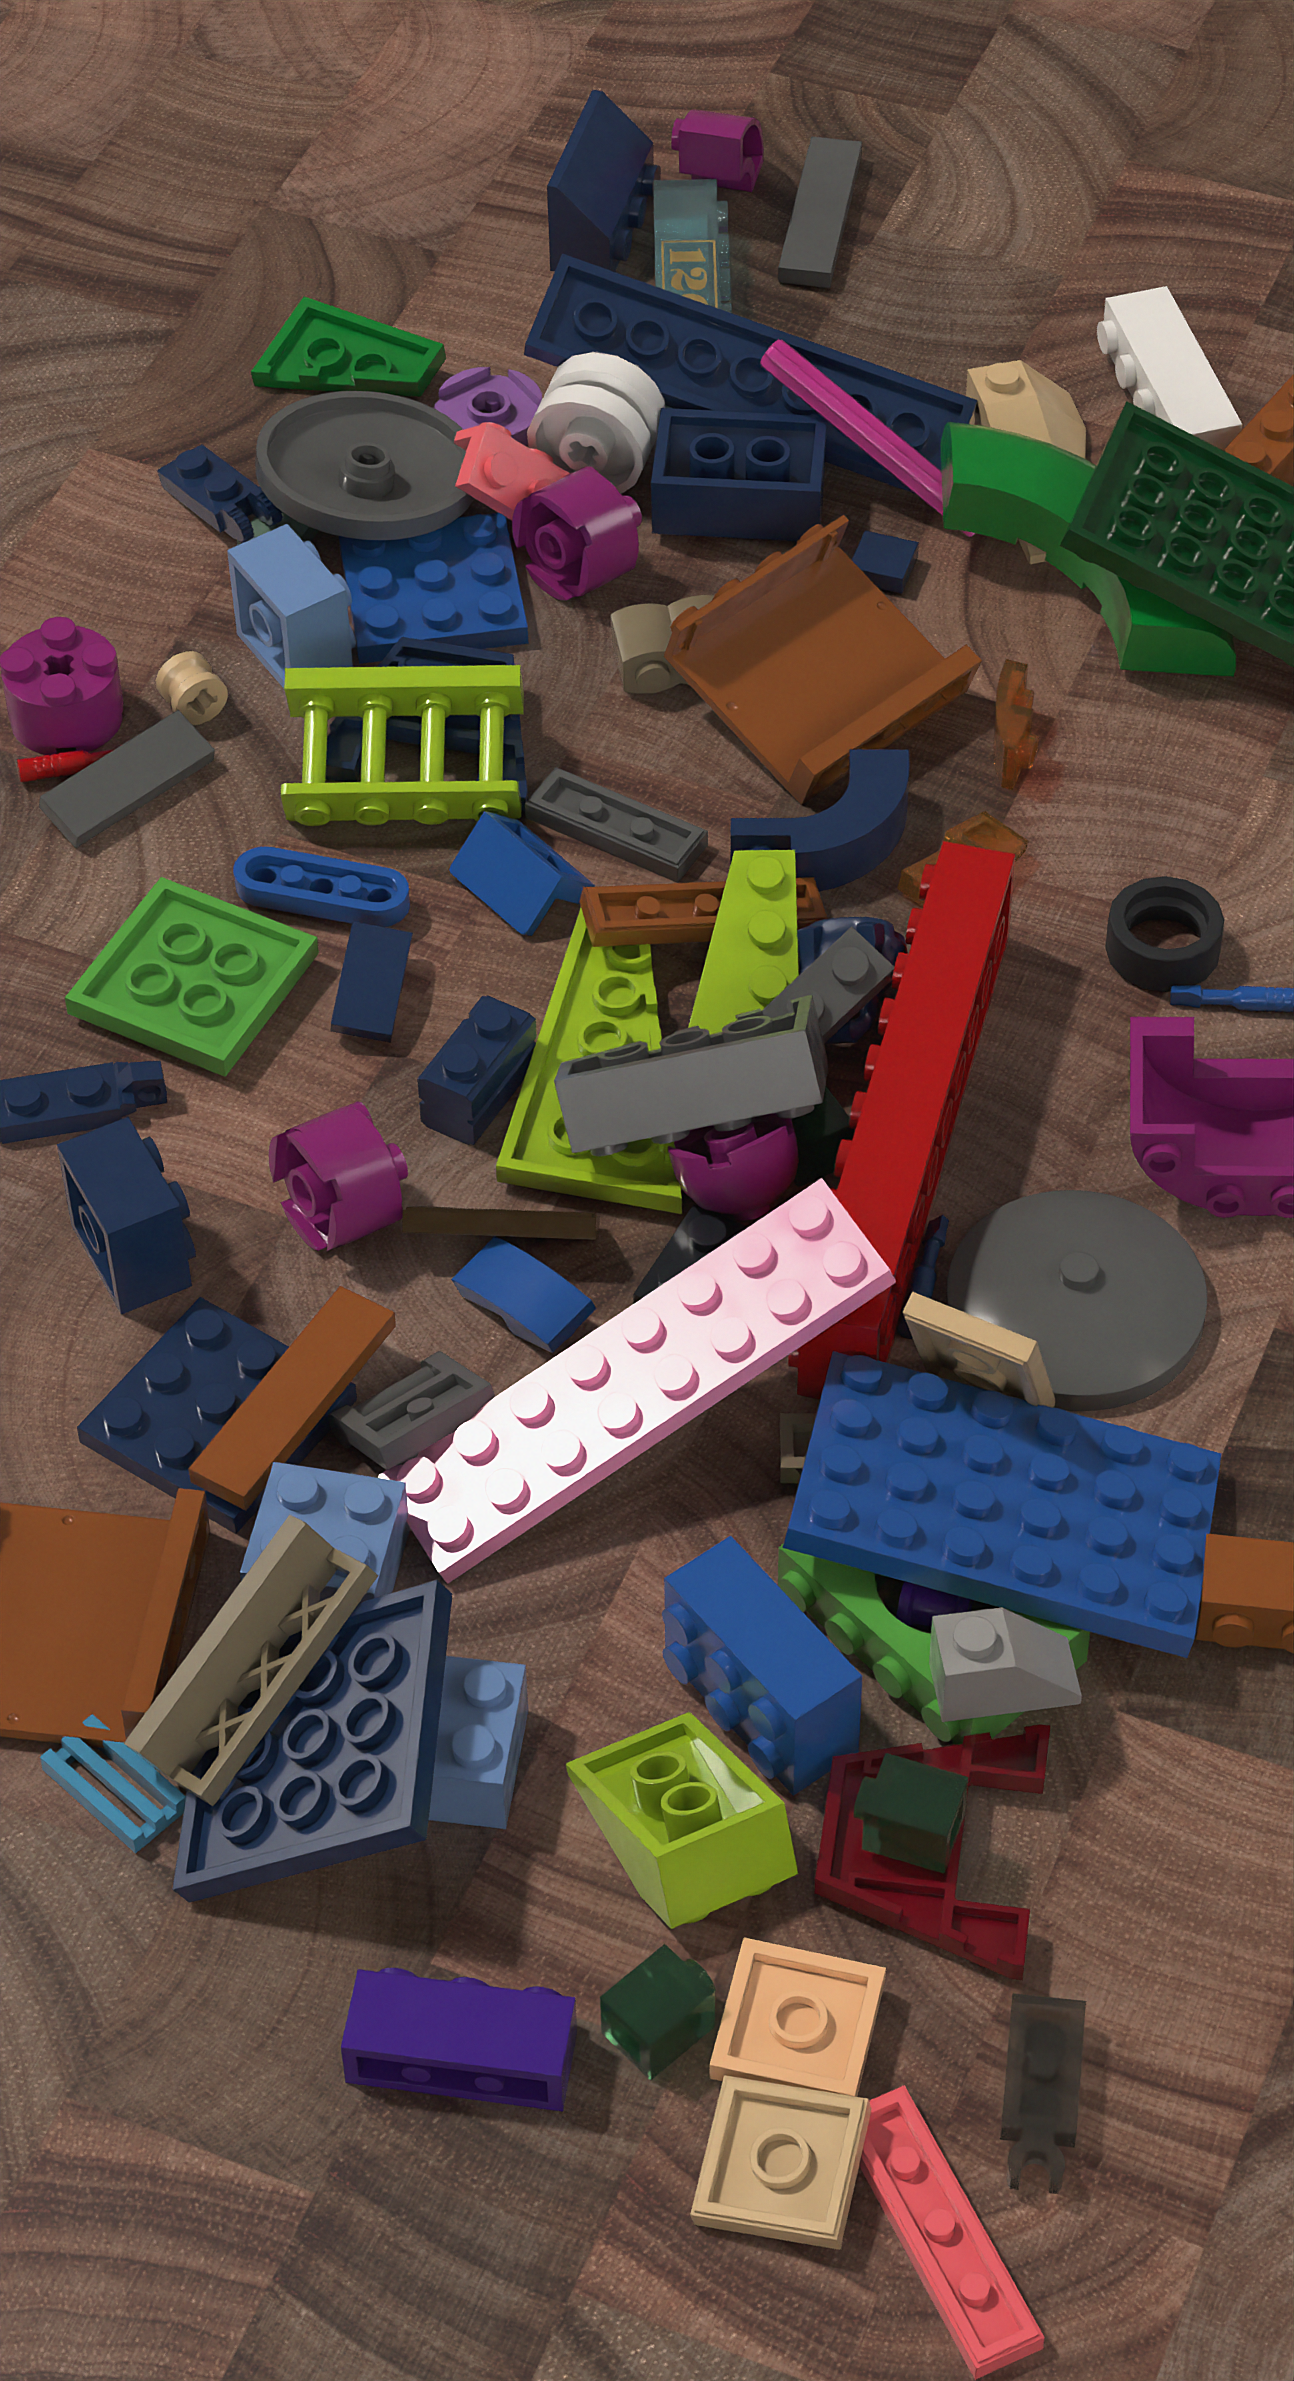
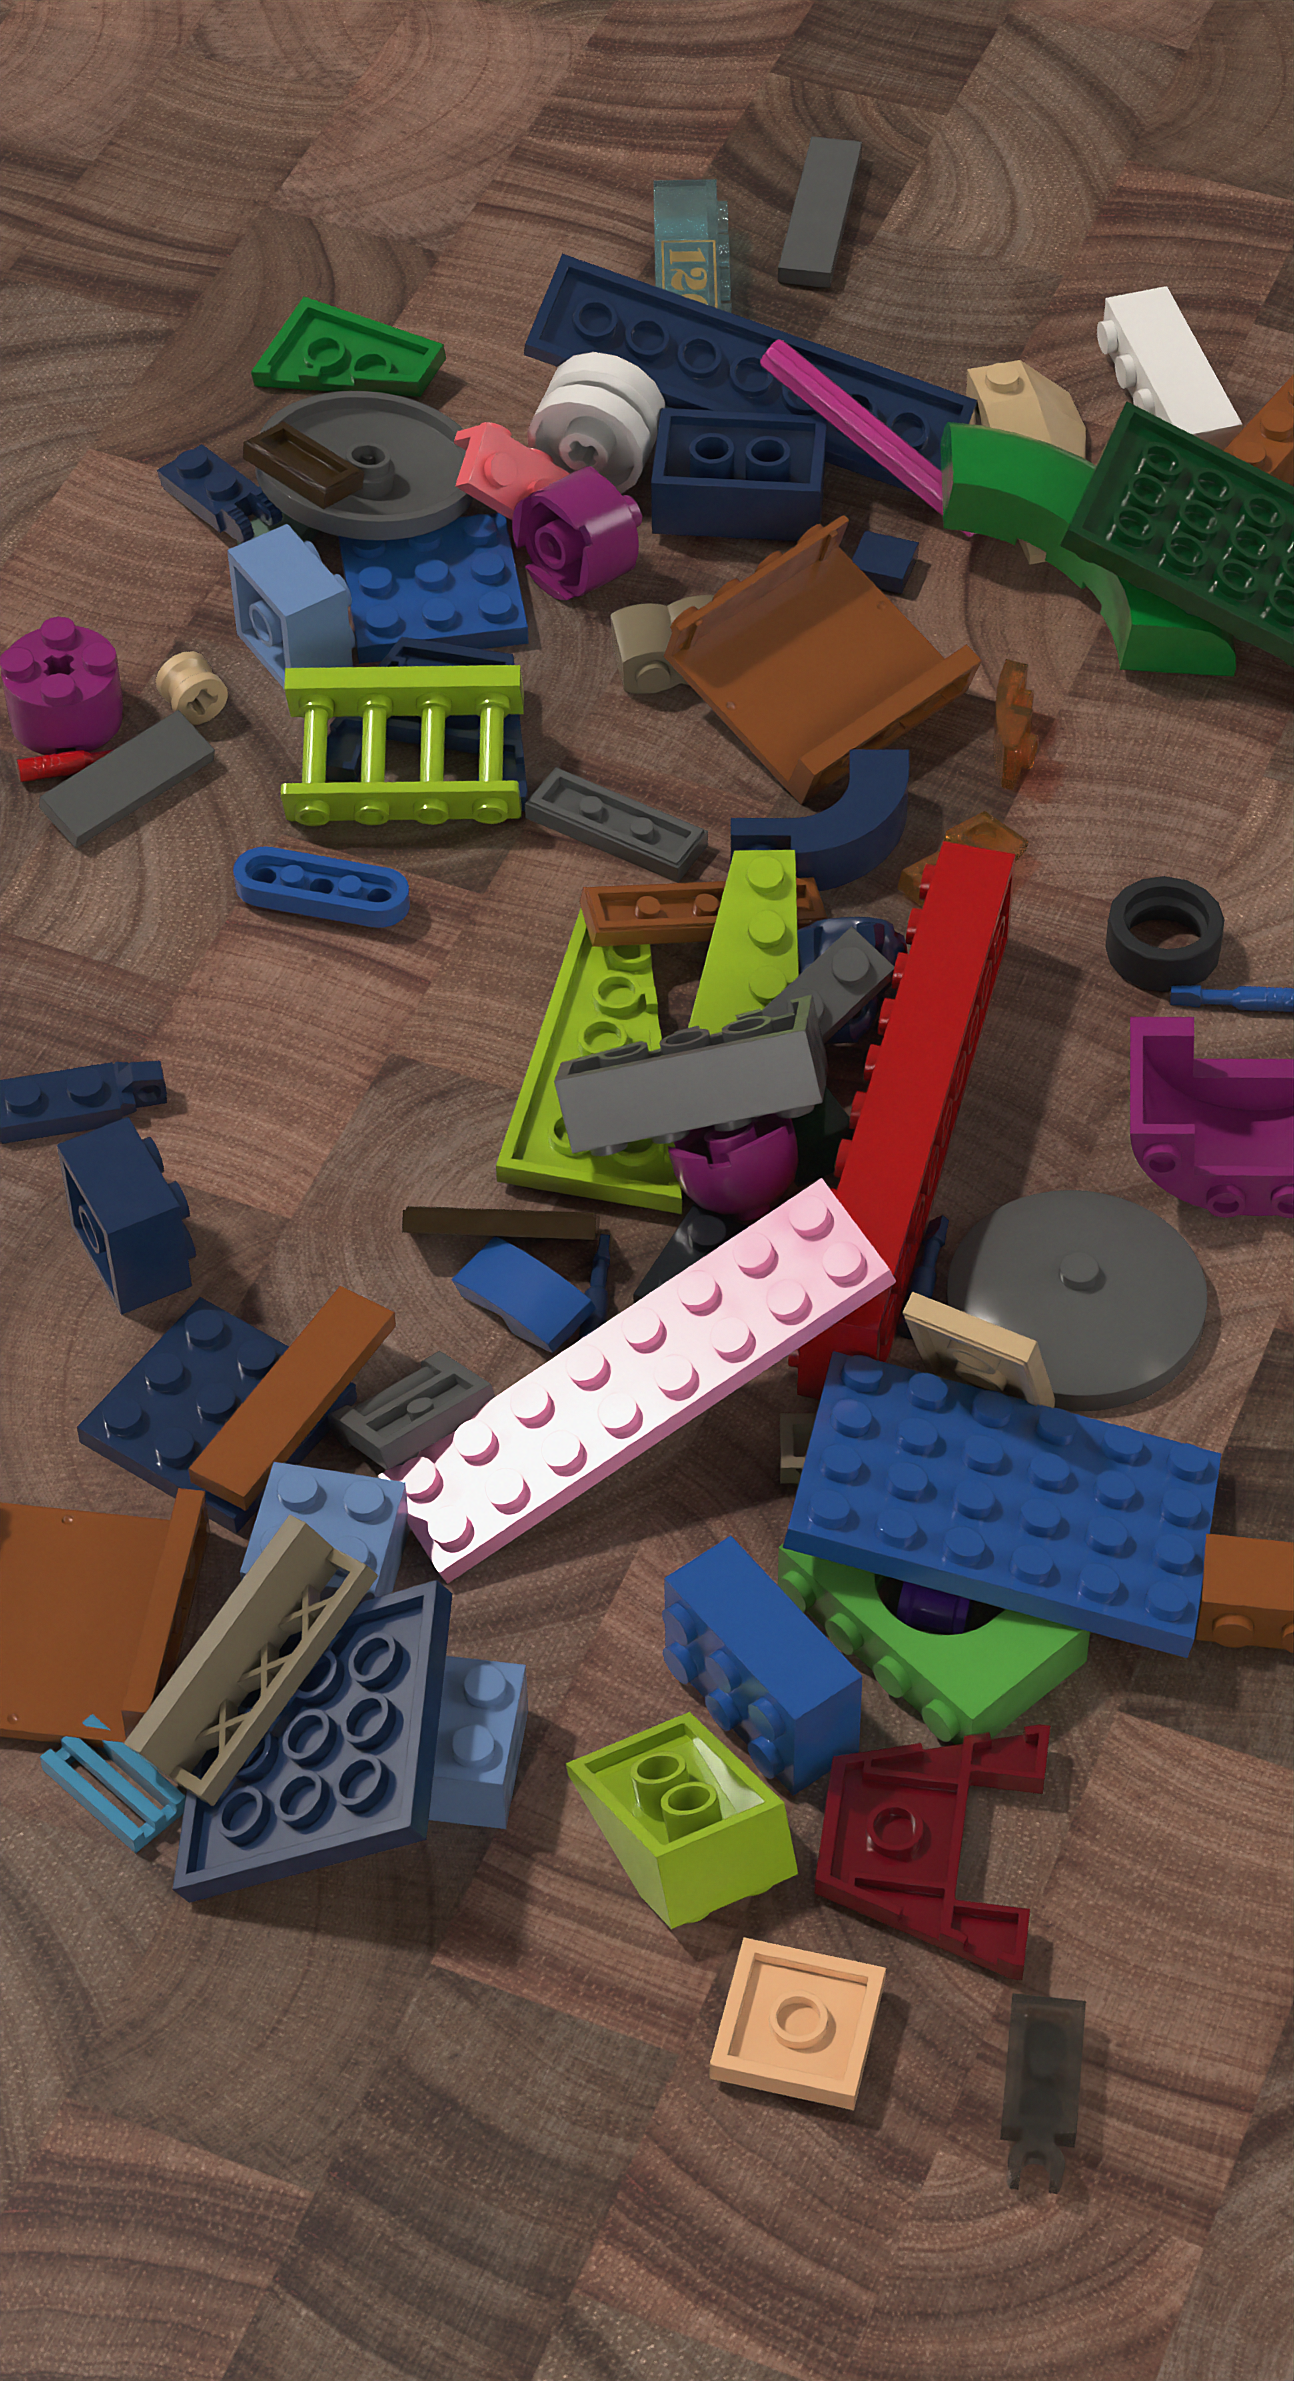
(192, 976): bright green plate -> none
(303, 465): none -> dark brown tile
(338, 1177): magenta brick -> none
(371, 982): dark blue slope -> none
(460, 2039): dark purple brick -> none
(477, 1070): dark blue brick -> none
(509, 399): medium lavender plate -> none
(515, 872): blue panel -> none
(597, 1290): none -> dark blue piece
(600, 186): dark blue slope -> none
(658, 2010): clear green brick -> none
(719, 148): magenta brick -> none
(781, 2162): tan tile -> none
(912, 1812): clear green brick -> none
(945, 2238): coral tile -> none
(999, 1665): light grey slope -> none

